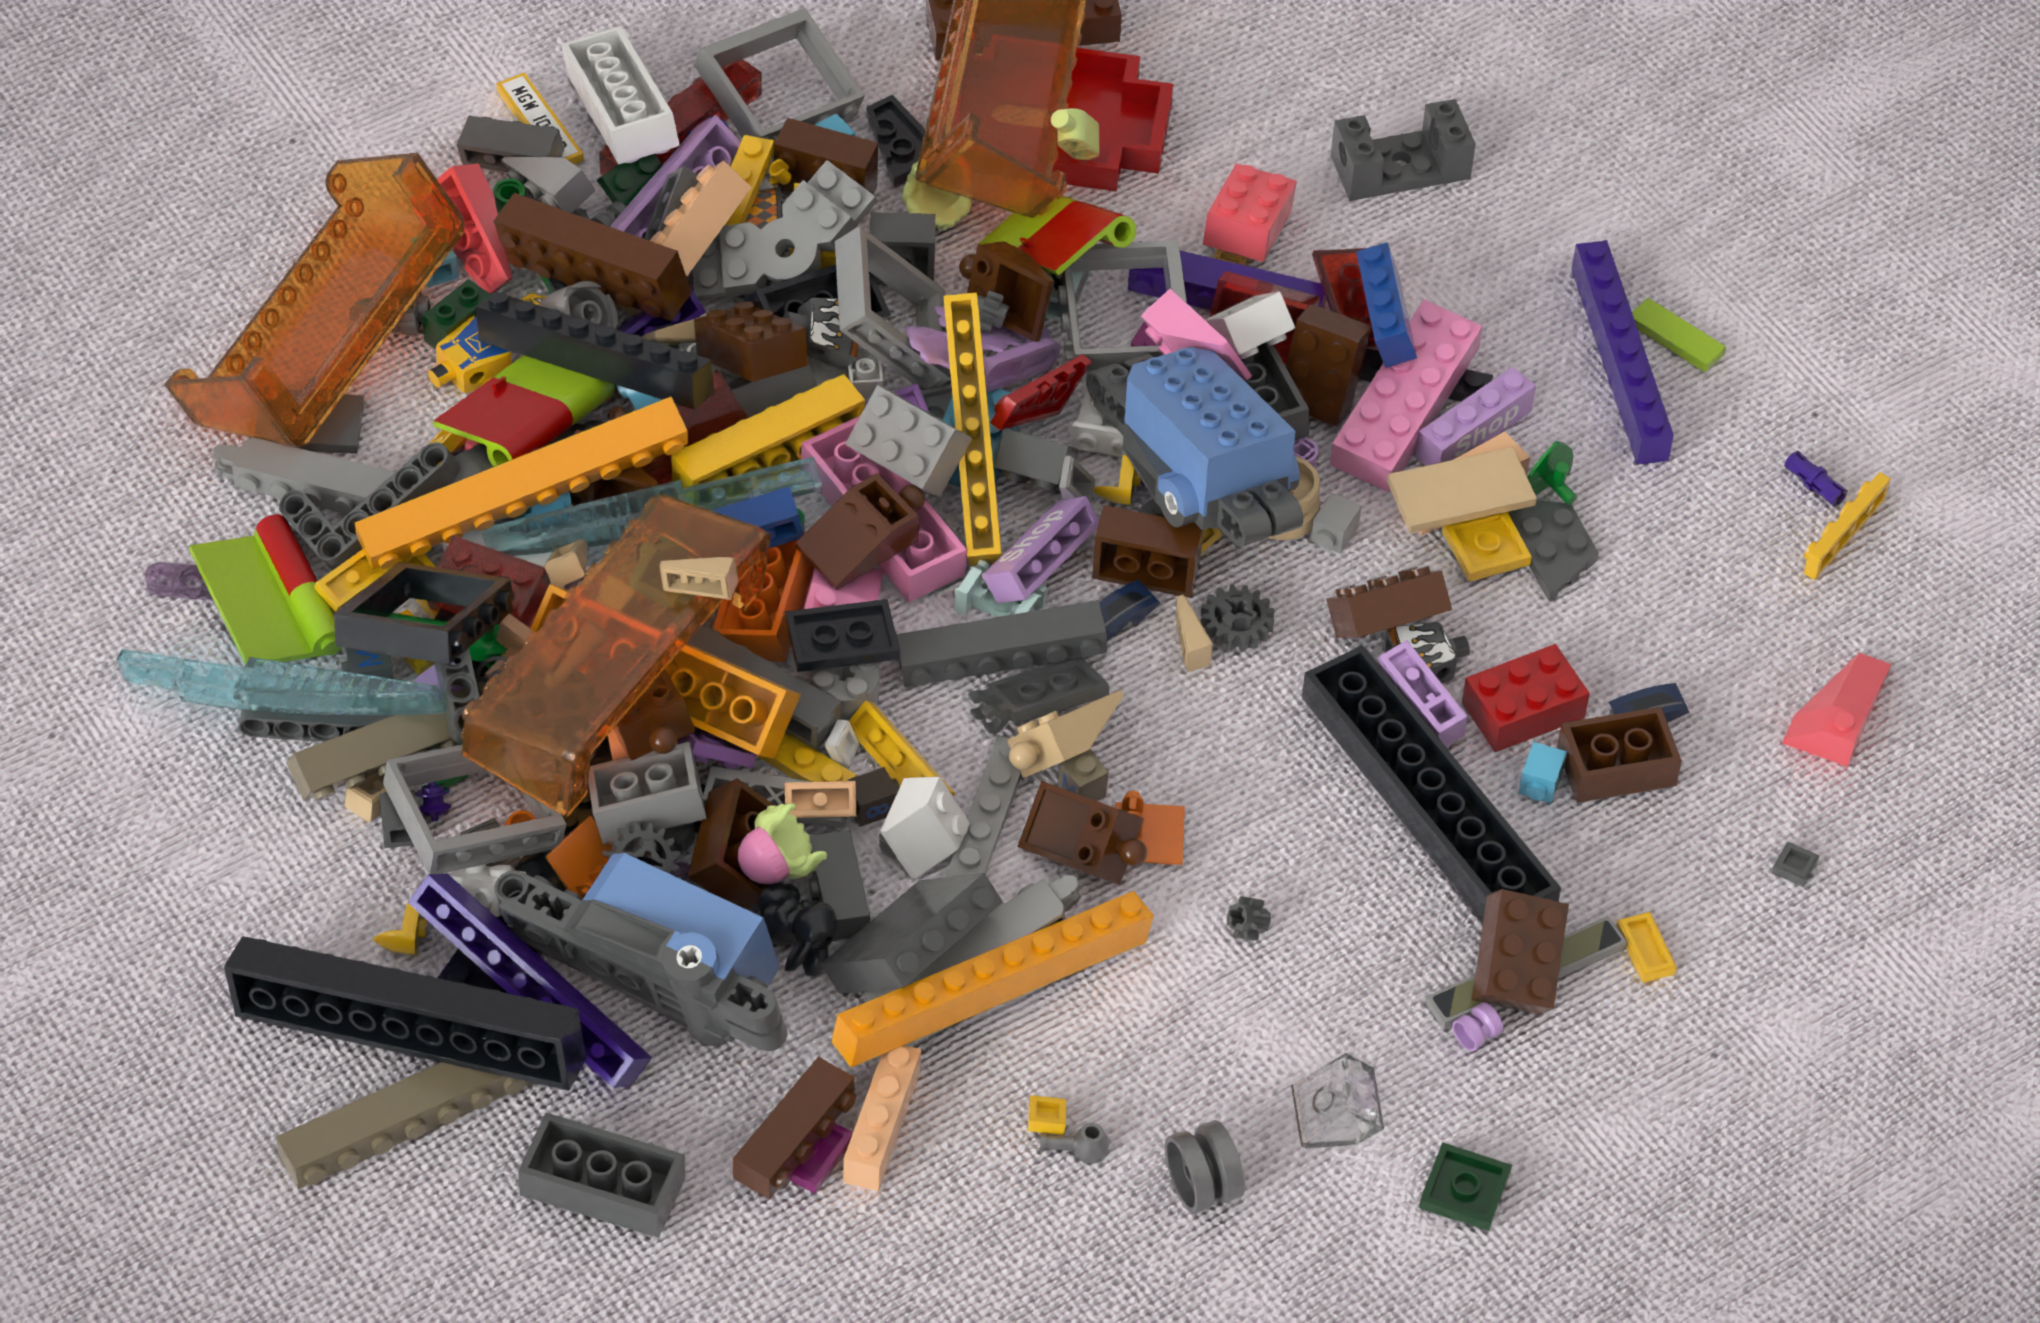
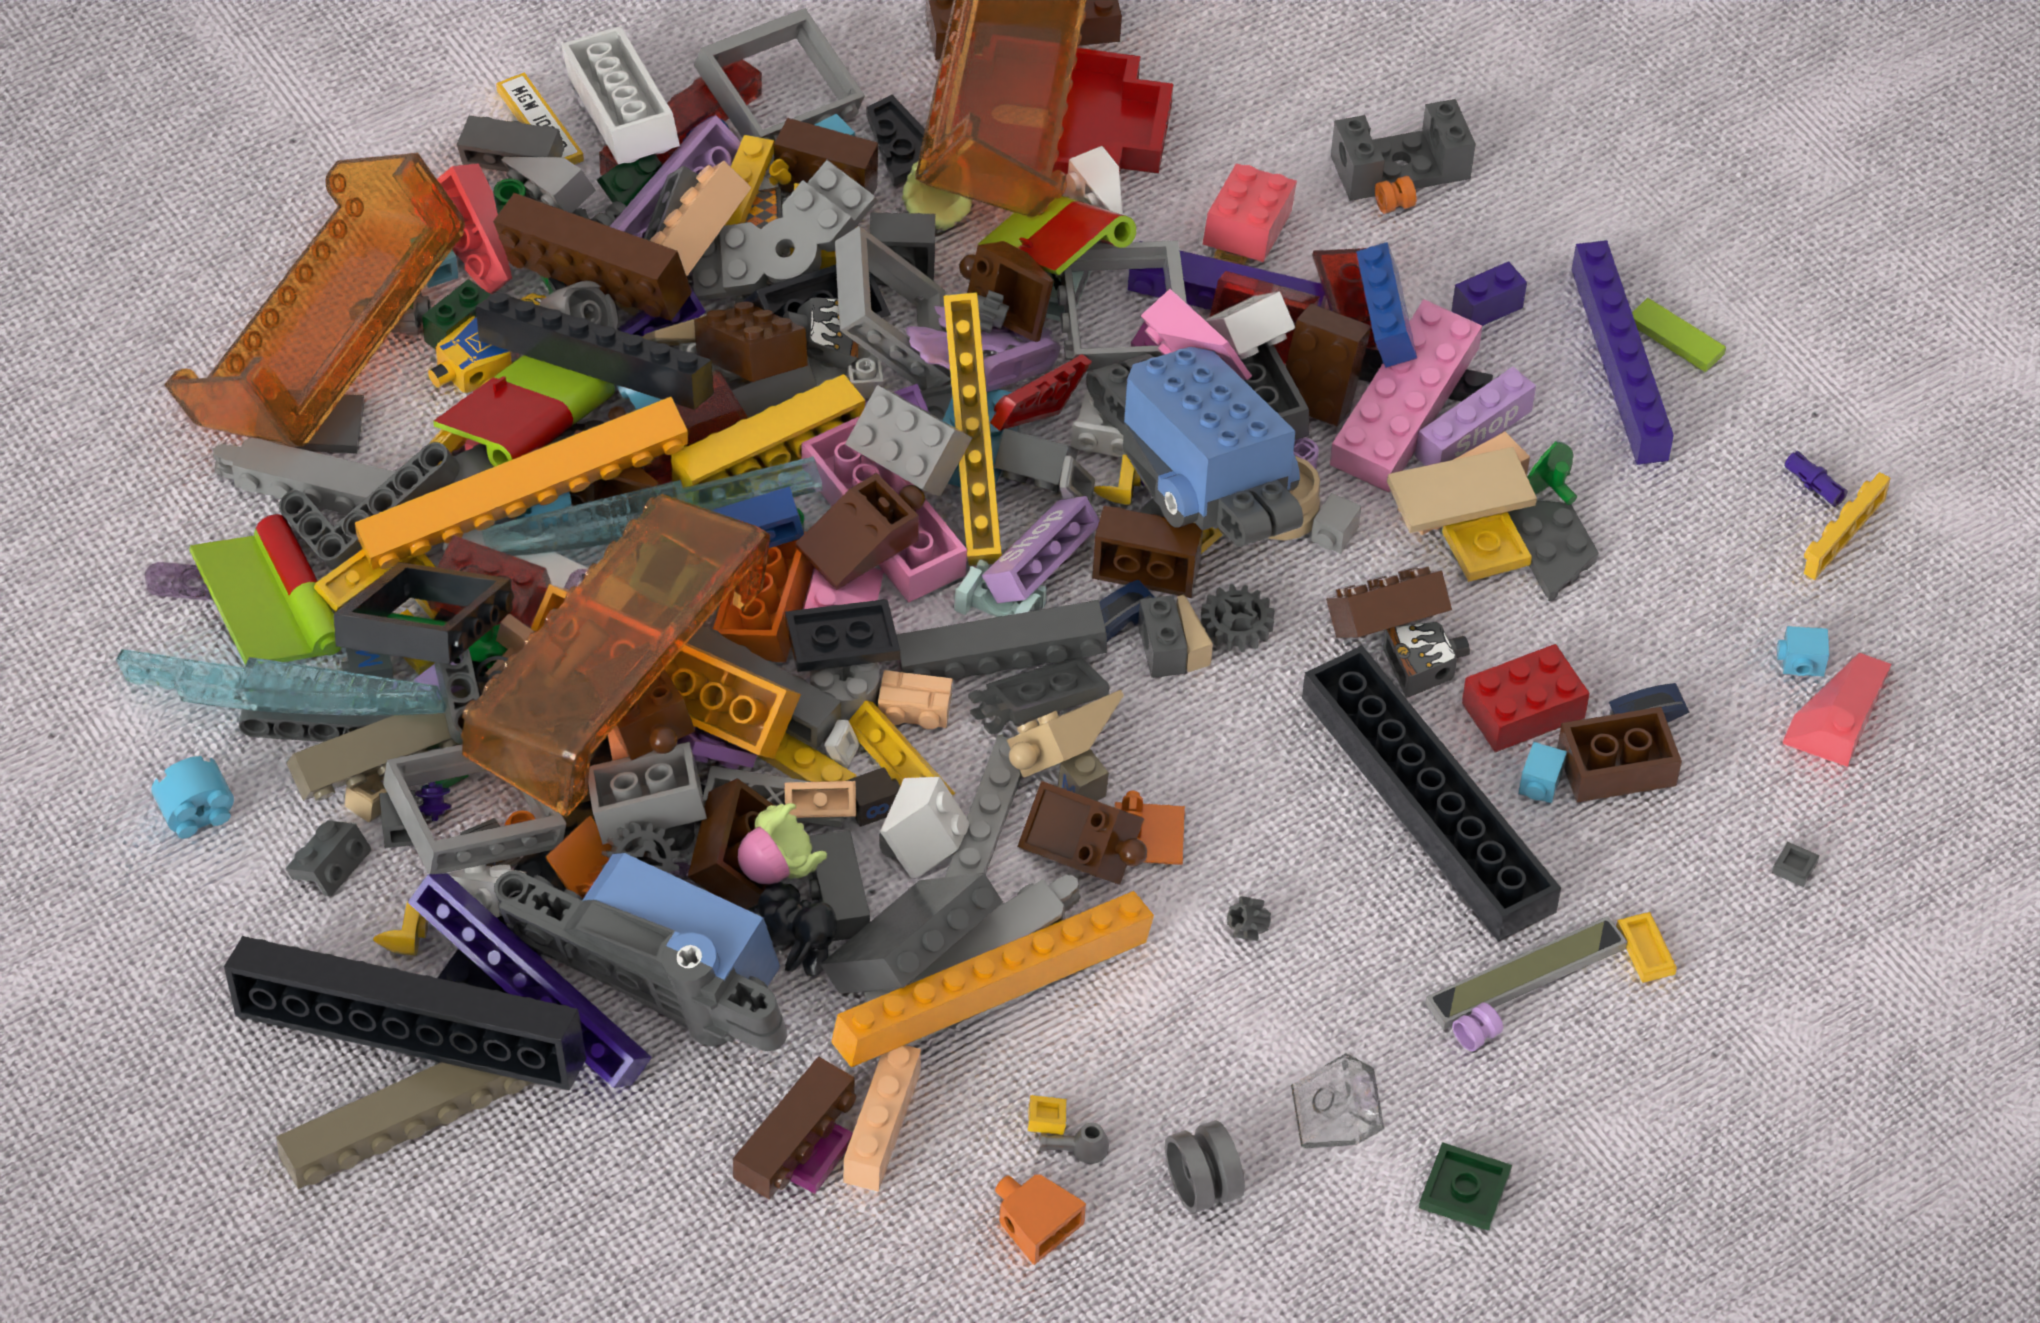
(193, 796): none -> medium azure brick
(330, 856): none -> dark grey bracket
(567, 563): tan slope -> none
(602, 1175): dark grey brick -> none
(712, 576): tan slope -> none
(915, 699): none -> light nougat brick
(1038, 1214): none -> orange torso
(1076, 133): yellowish green piece -> none
(1095, 180): none -> white slope
(1162, 636): none -> dark grey brick
(1395, 194): none -> orange wheel
(1424, 692): lavender slope -> none
(1490, 294): none -> dark purple brick
(1520, 952): reddish brown brick -> none
(1804, 651): none -> medium azure brick

